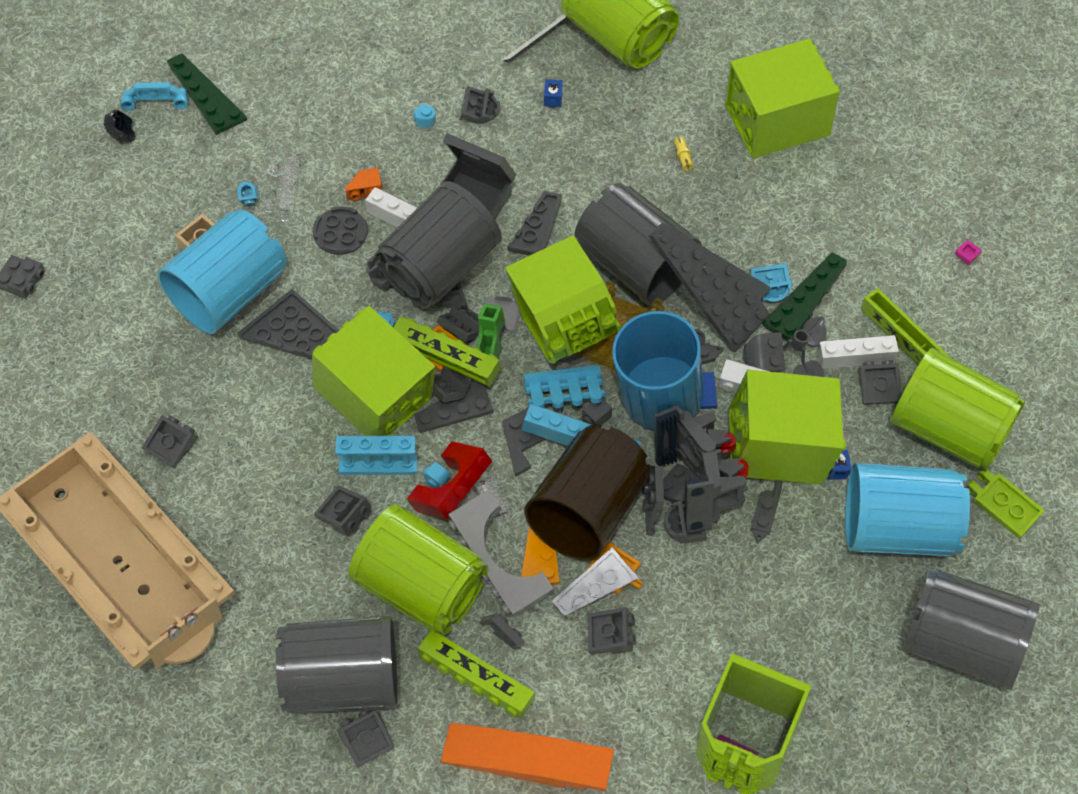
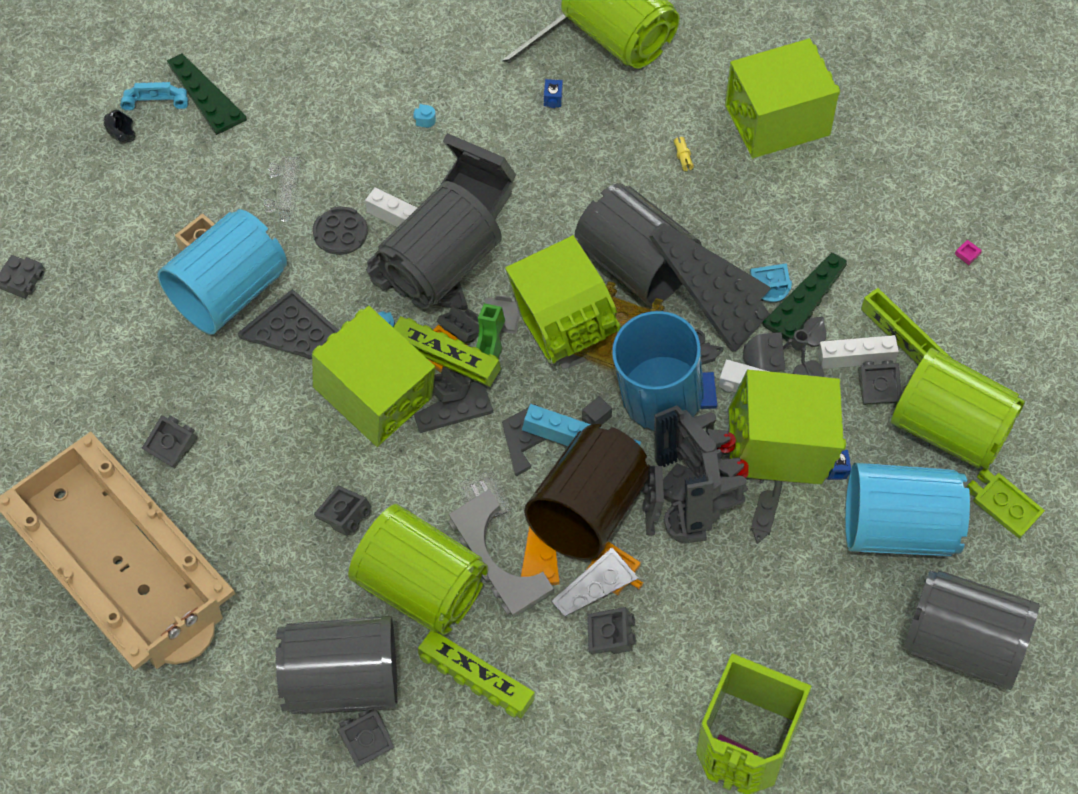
(247, 193): medium azure plate -> none
(363, 184): orange slope -> none
(376, 455): medium azure fence -> none
(436, 475): medium azure plate -> none
(441, 501): red arch -> none
(479, 105): dark grey slope -> none
(502, 630): dark grey wing -> none
(528, 757): orange slope -> none
(537, 226): dark grey wing -> none
(558, 380): medium azure fence -> none

